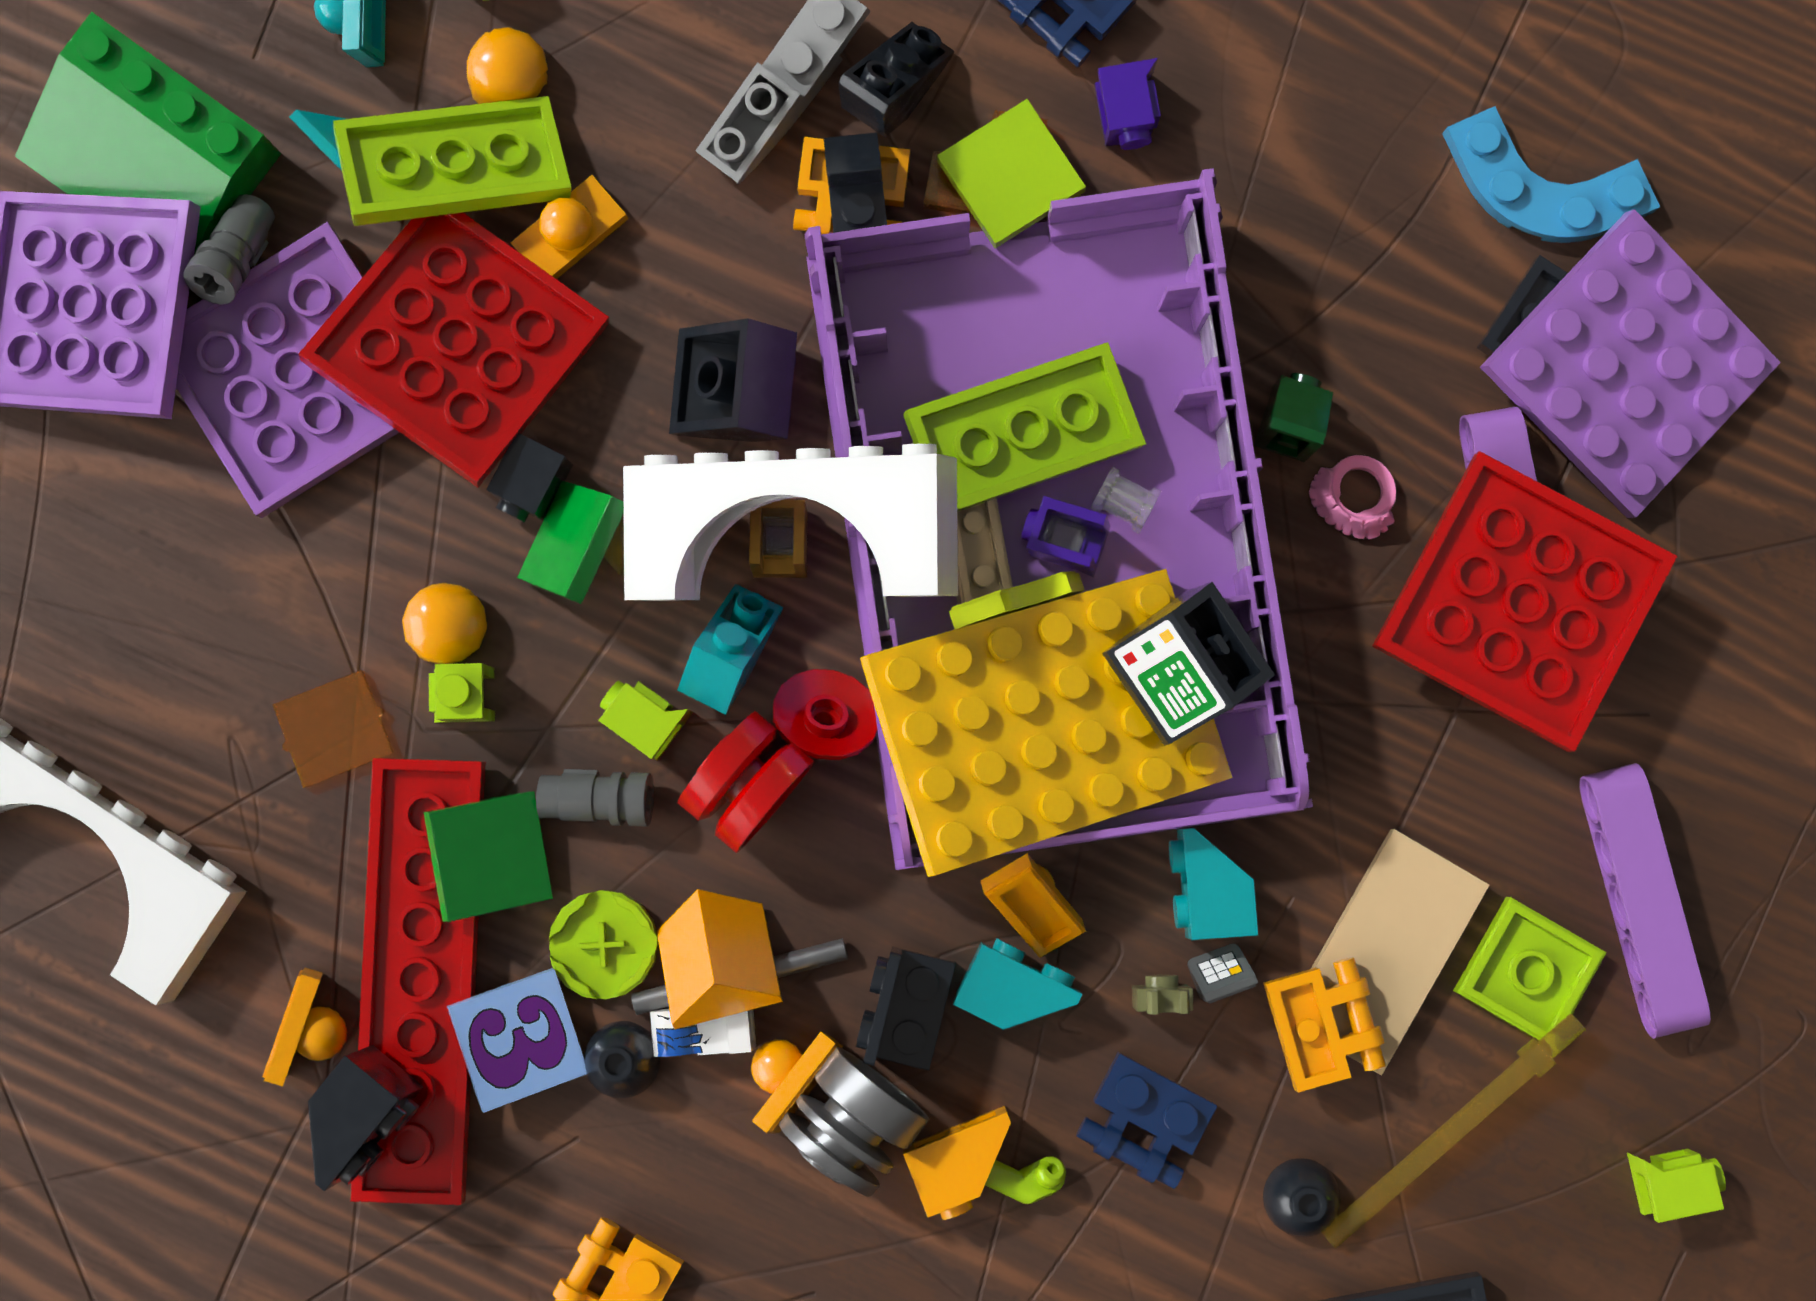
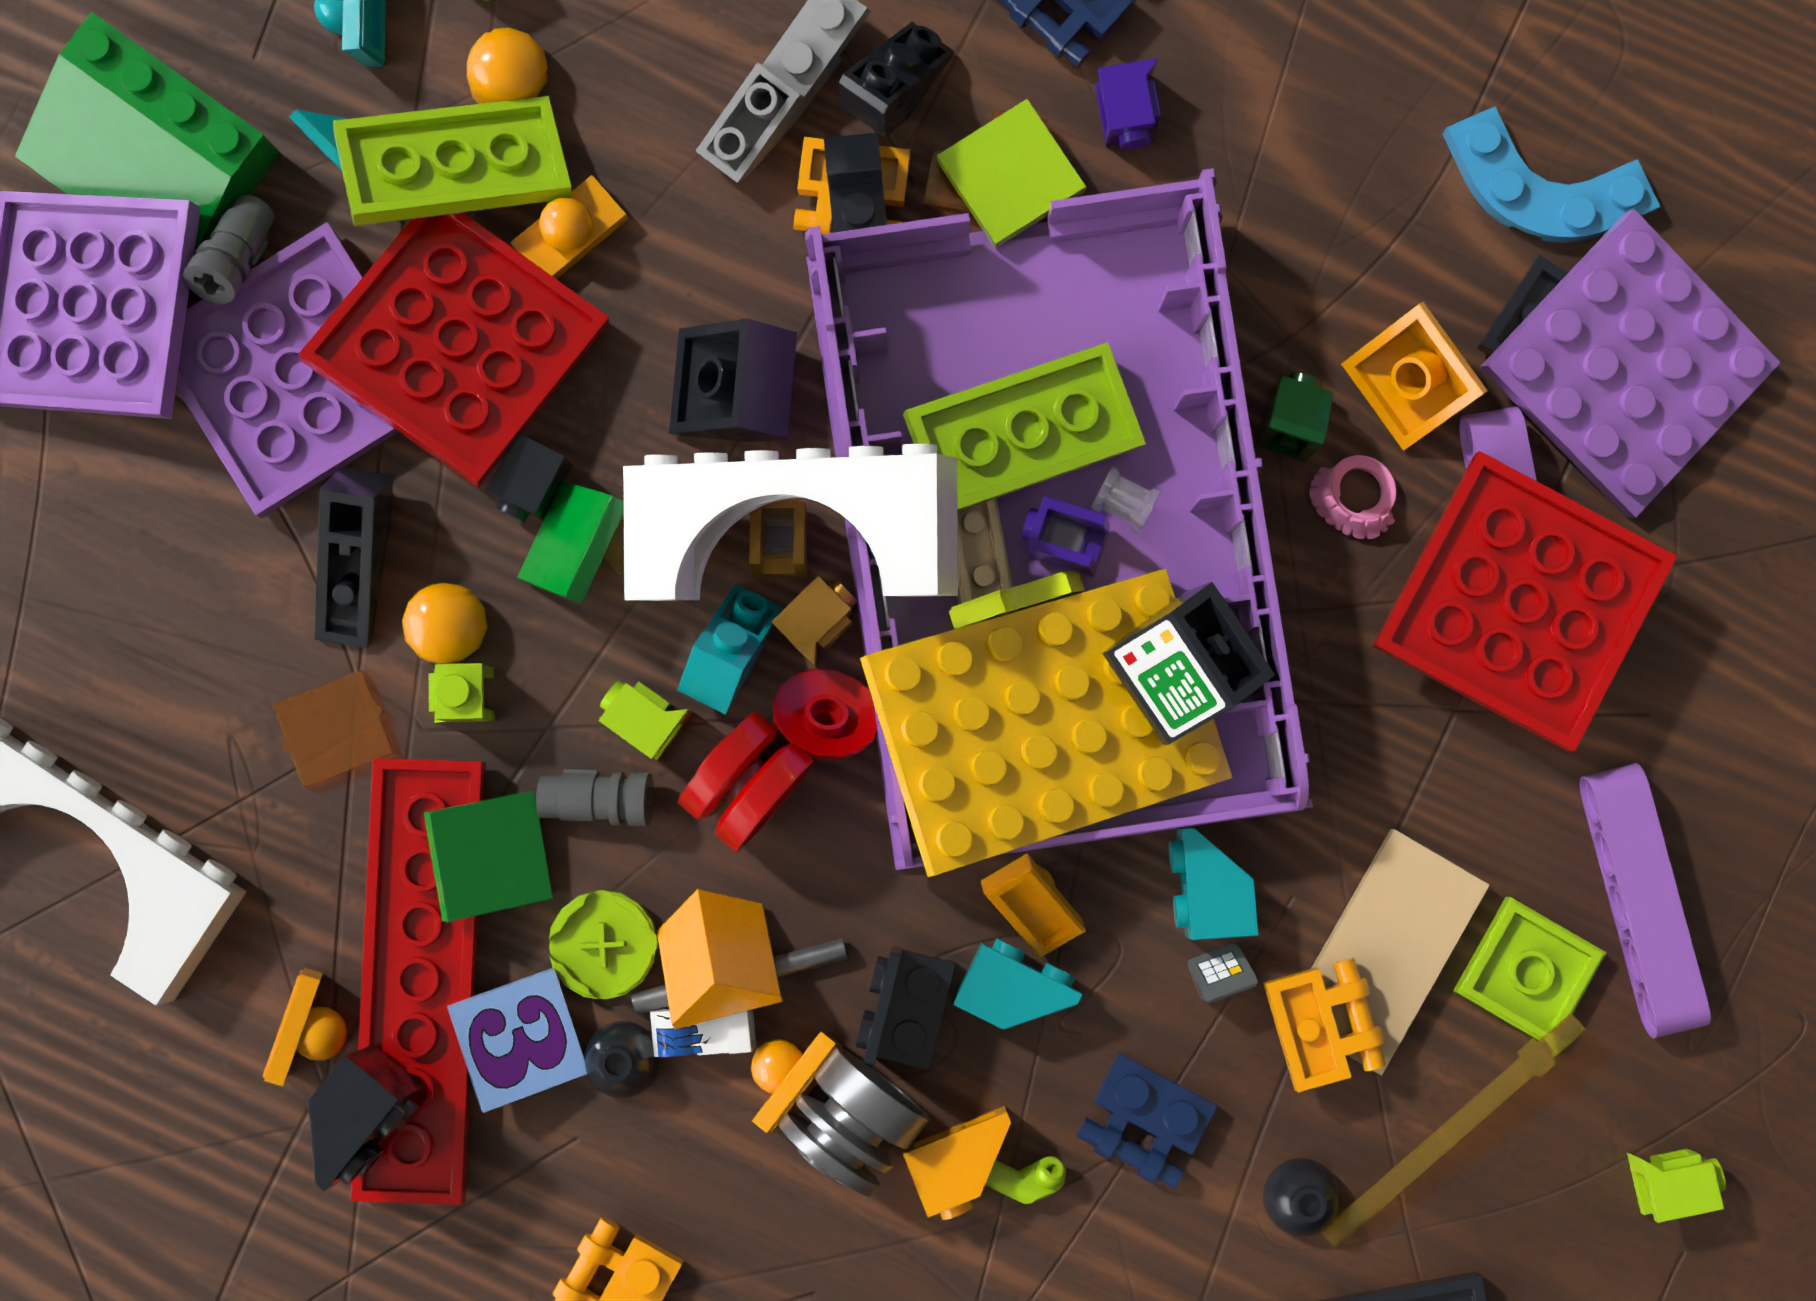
(351, 554): none -> black slope
(816, 617): none -> pearl gold window
(1162, 995): olive plate -> none
(1414, 376): none -> light orange slope

